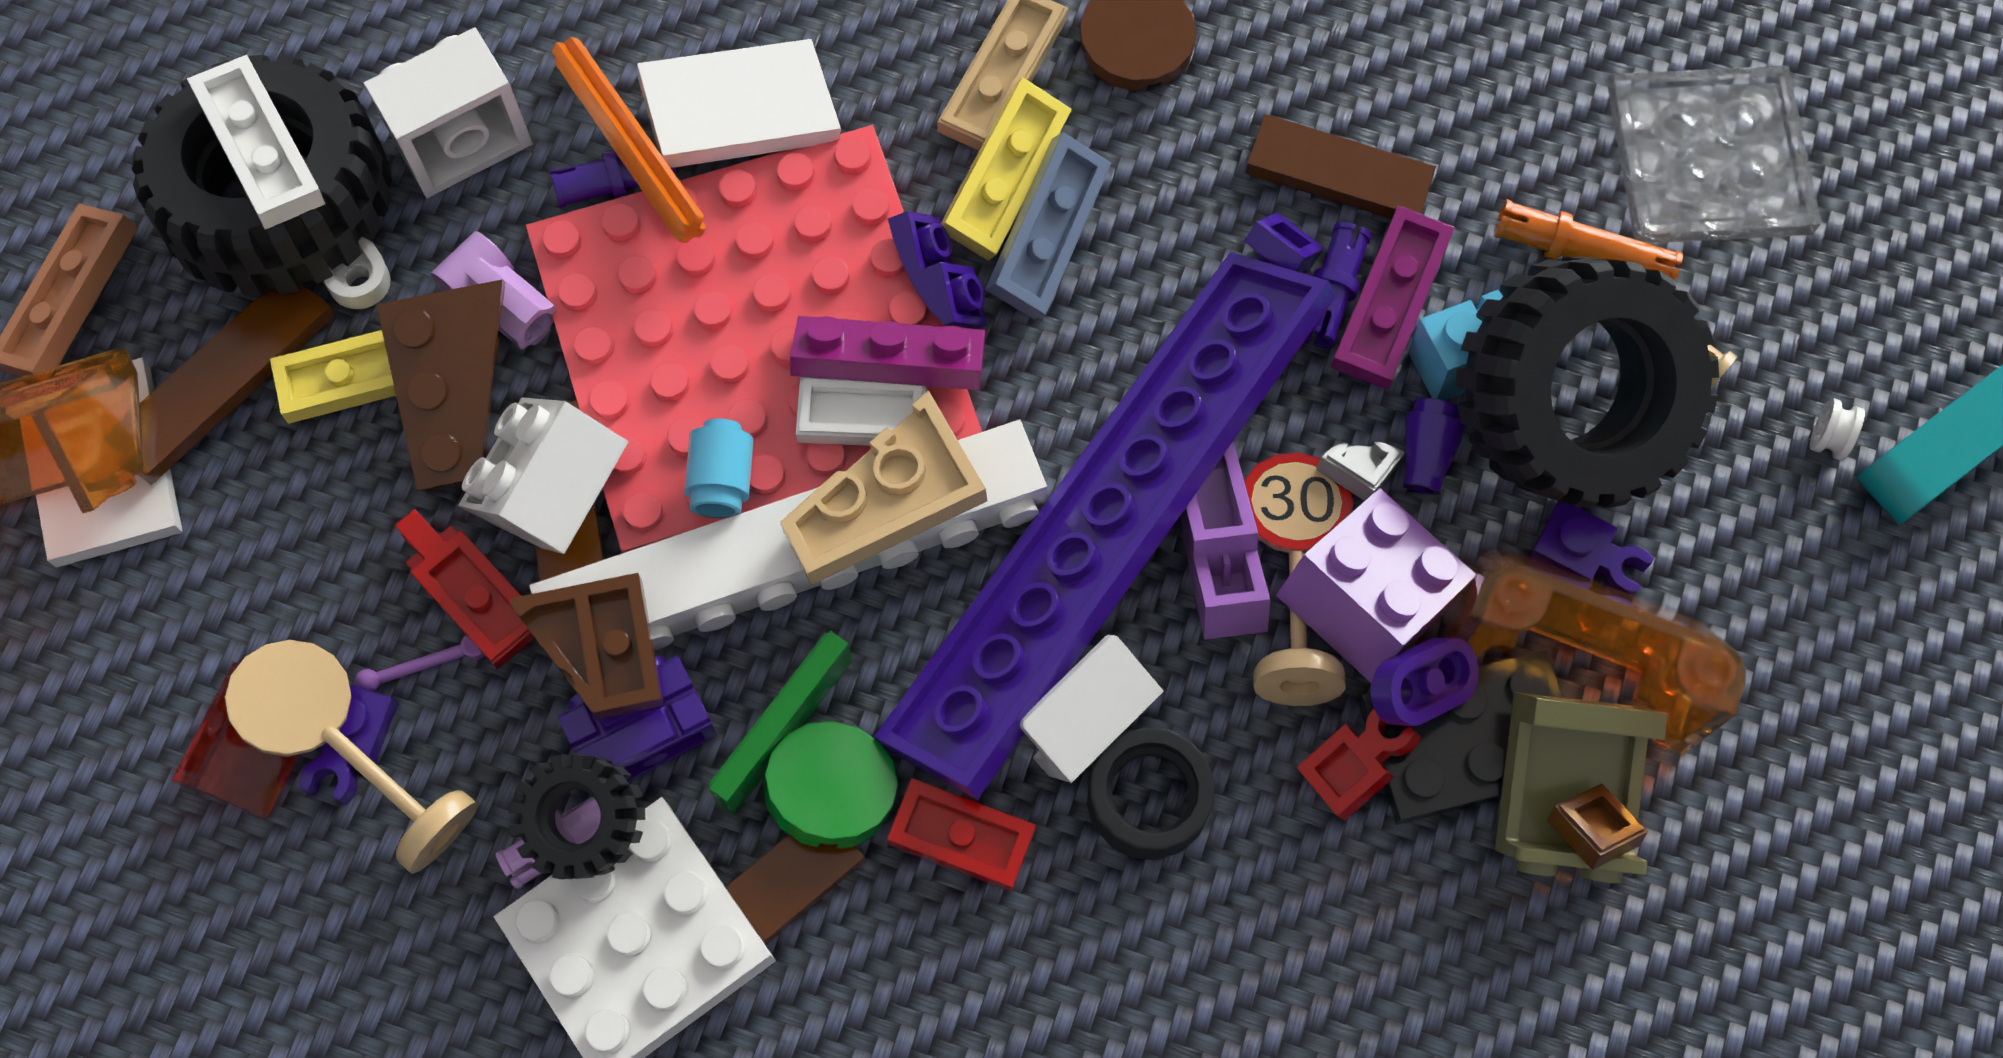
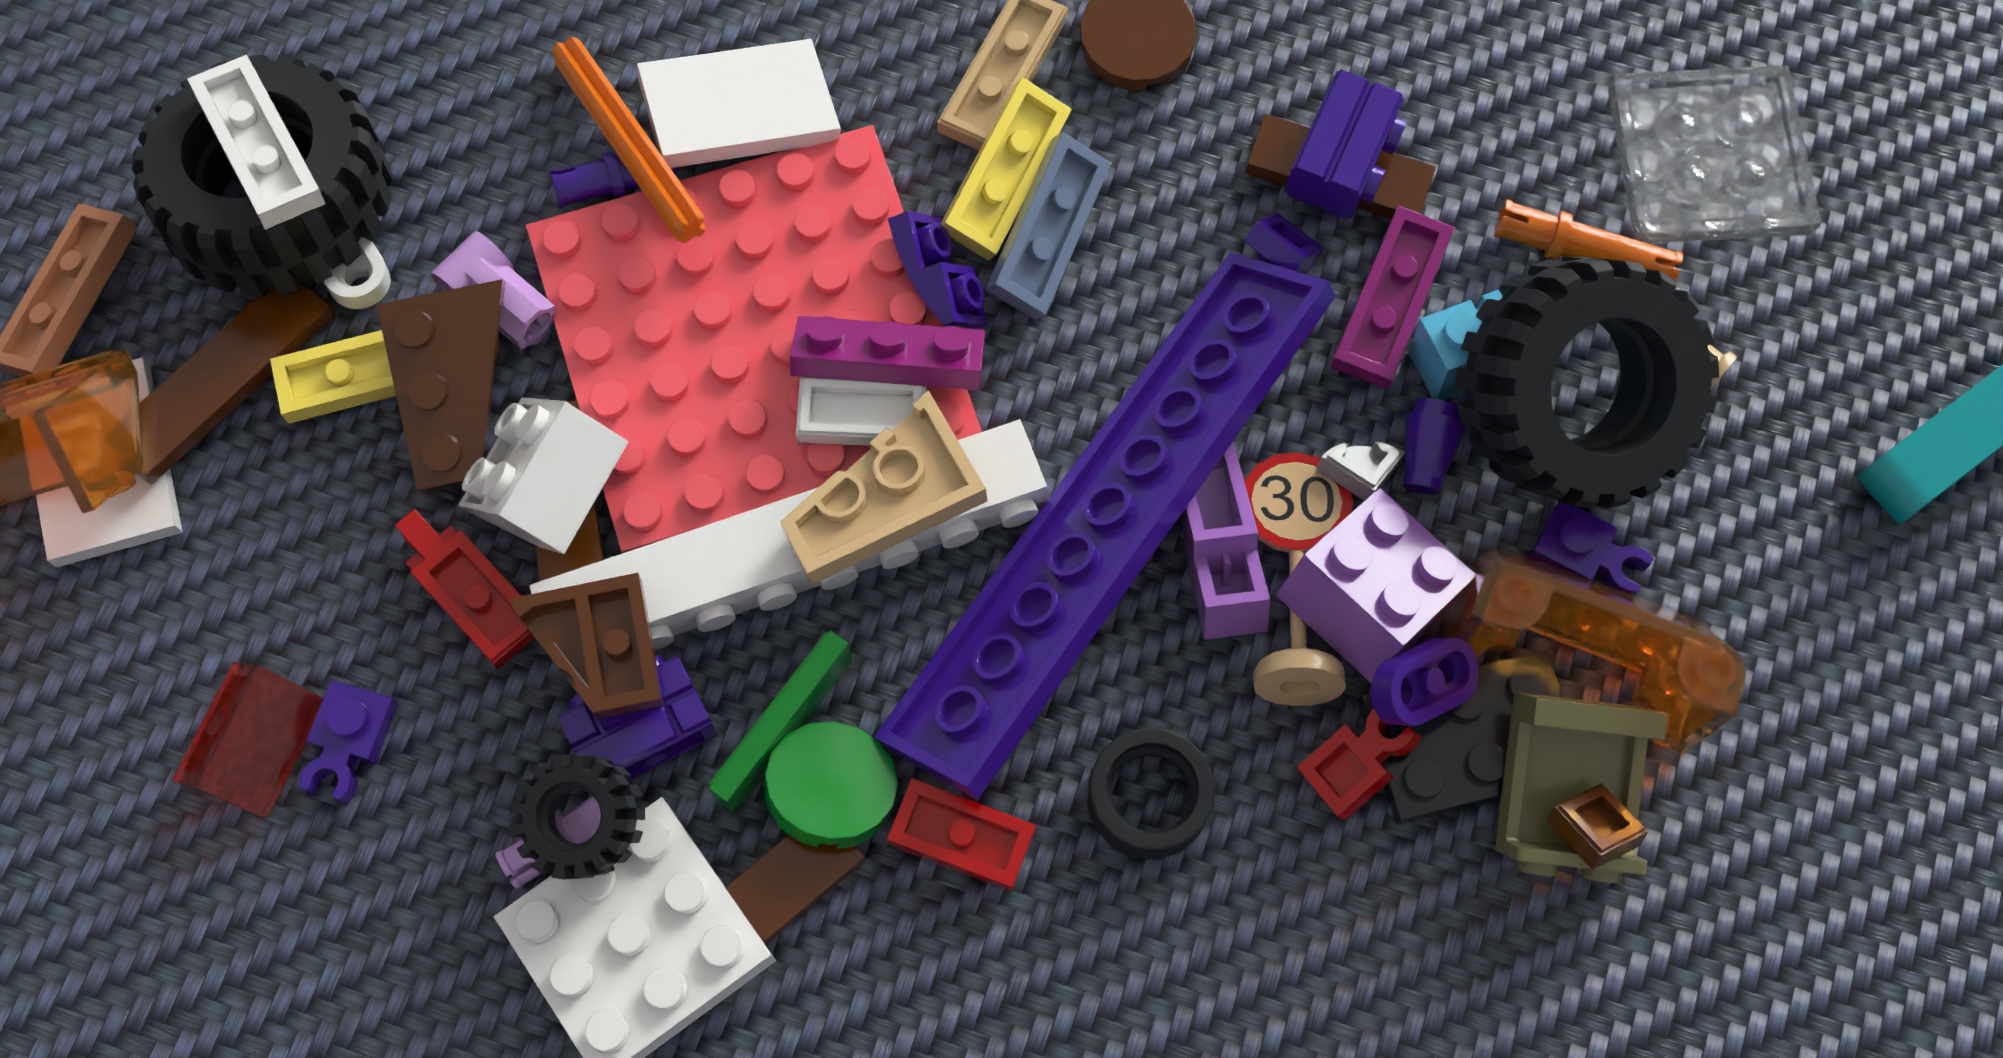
(295, 700): tan piece -> none
(371, 680): medium lavender hinge -> none
(449, 111): white brick -> none
(718, 468): medium azure brick -> none
(1089, 709): white panel -> none
(1341, 270): dark purple pin -> none
(1345, 143): none -> dark purple brick
(1837, 429): white bush -> none

